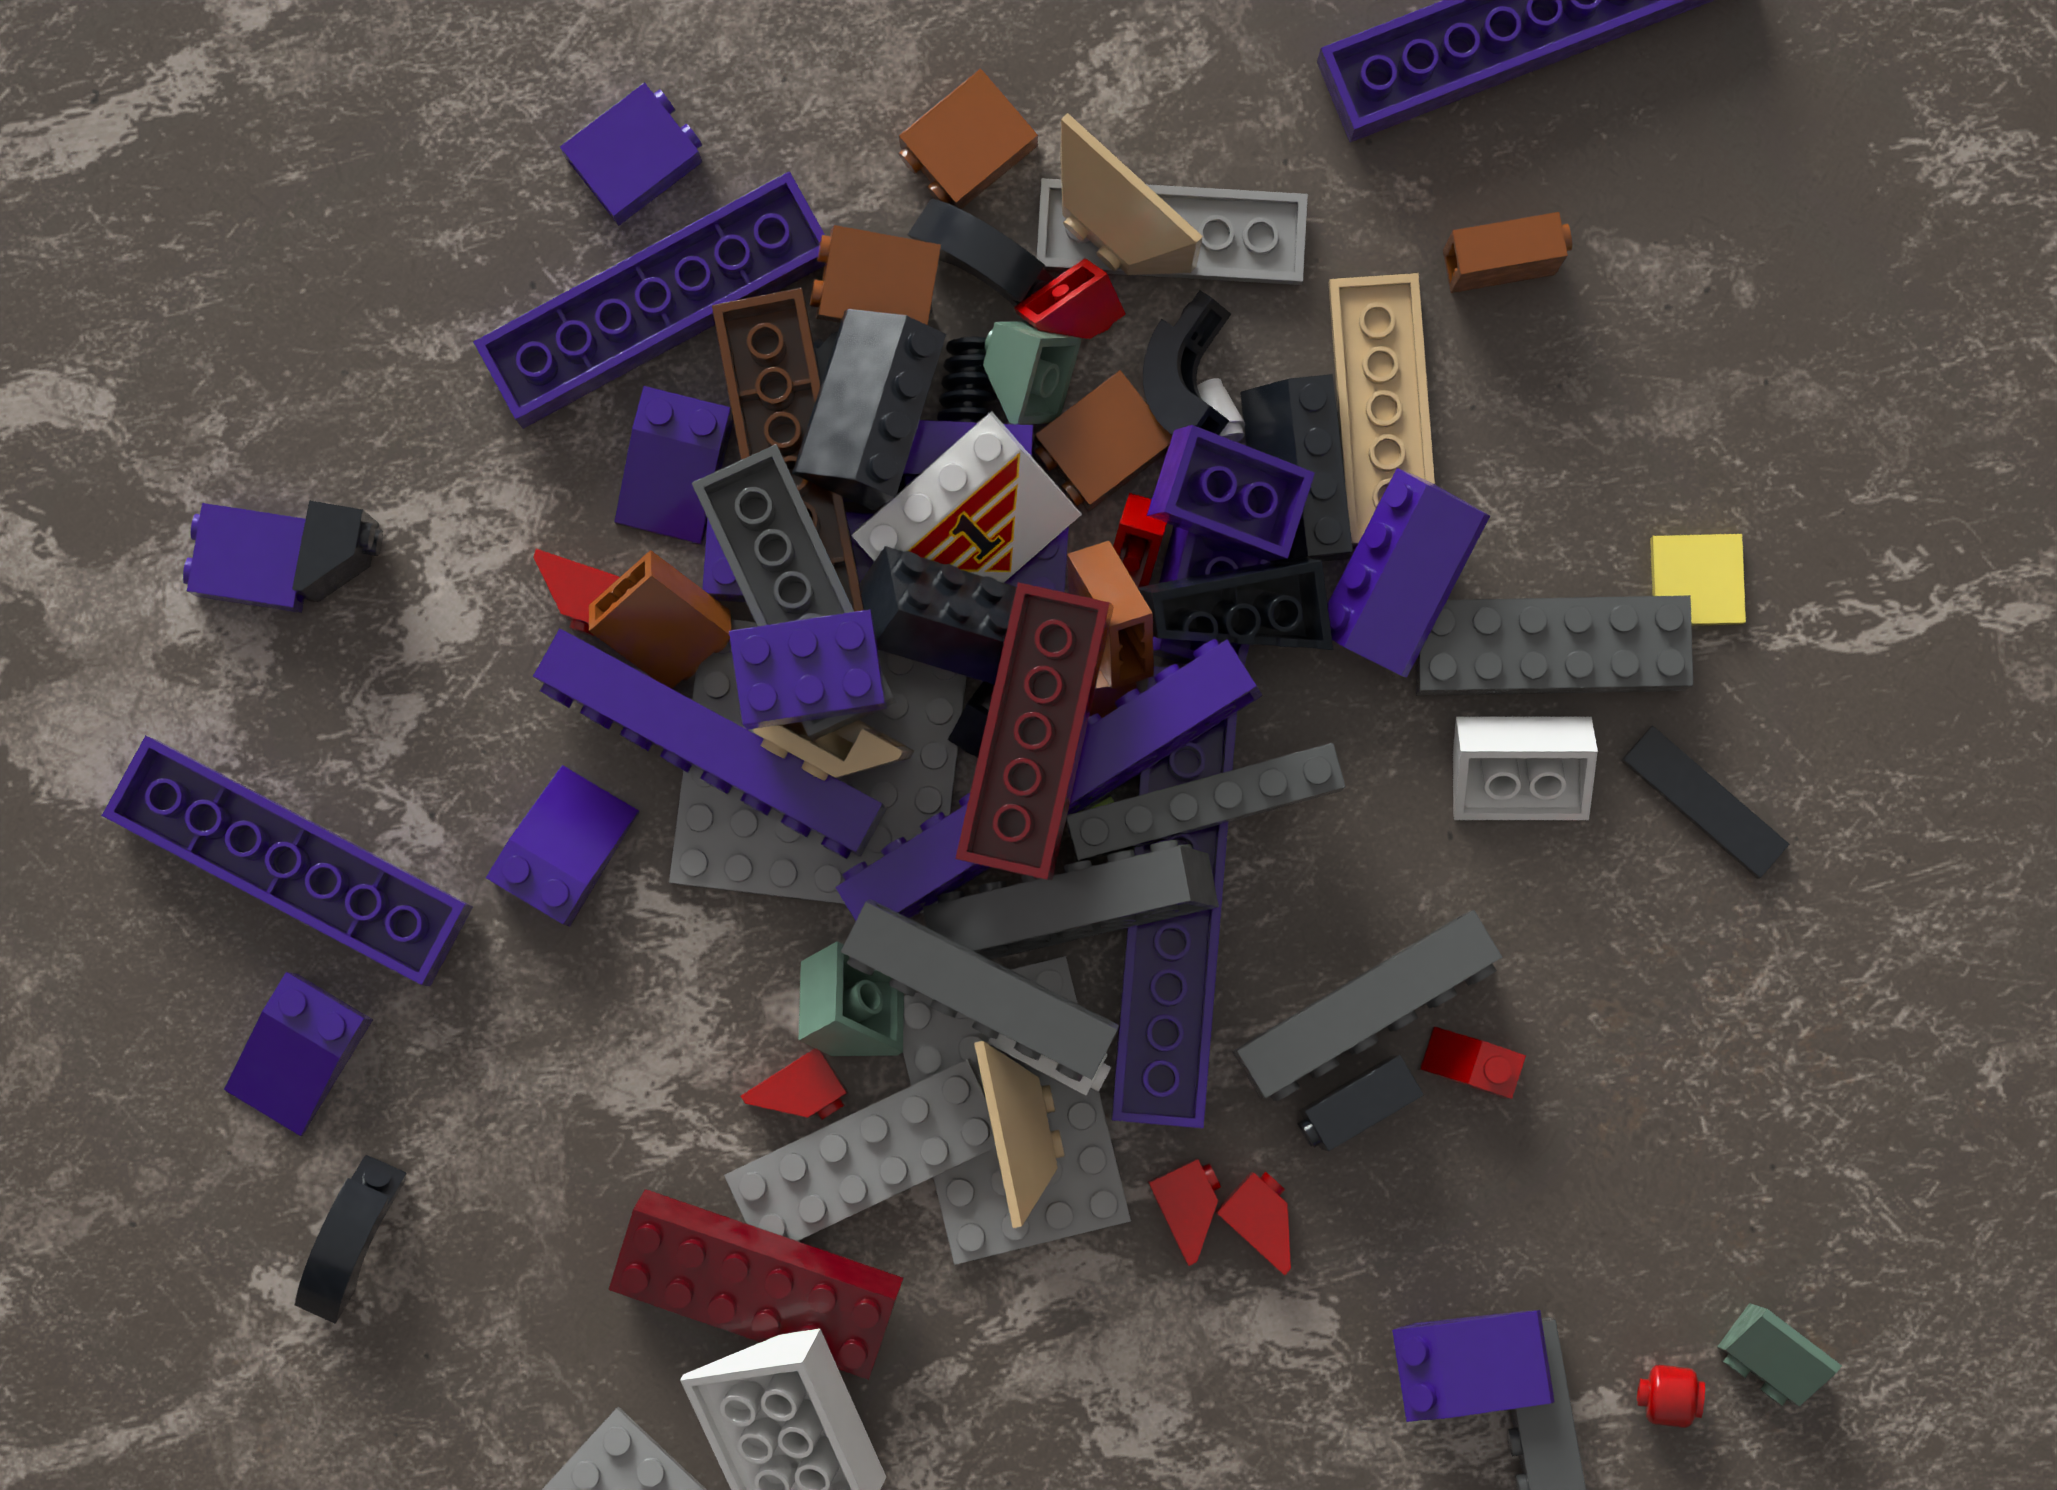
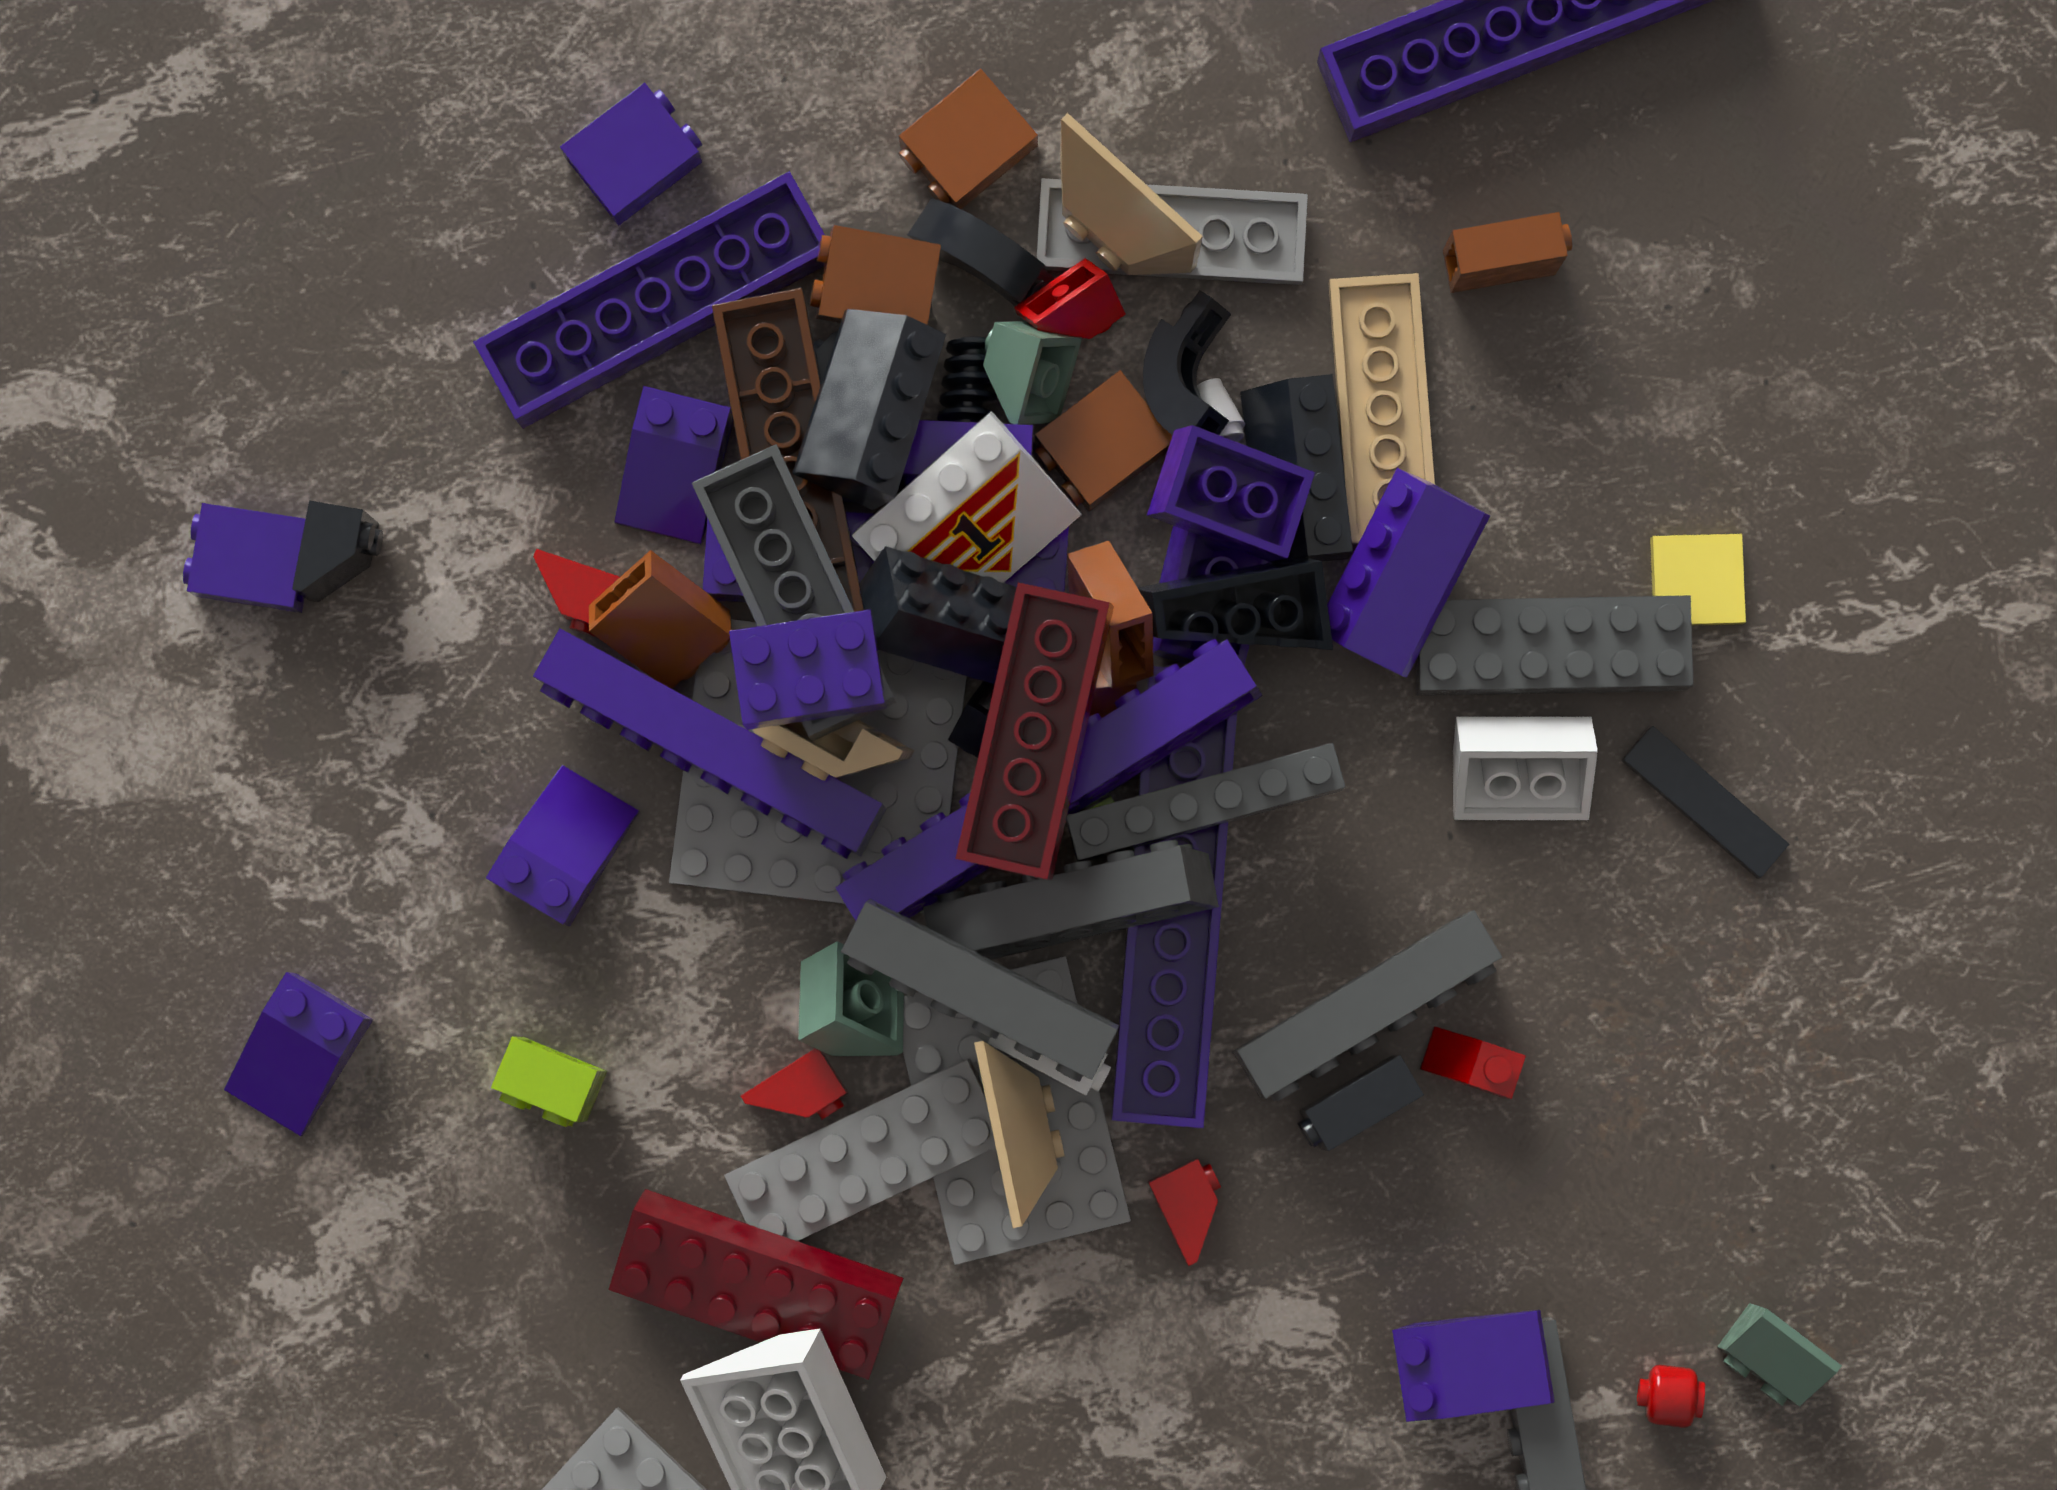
(287, 861): dark purple brick -> none
(346, 1237): black arch -> none
(548, 1080): none -> lime brick
(1138, 539): red slope -> none
(1260, 1218): red slope -> none

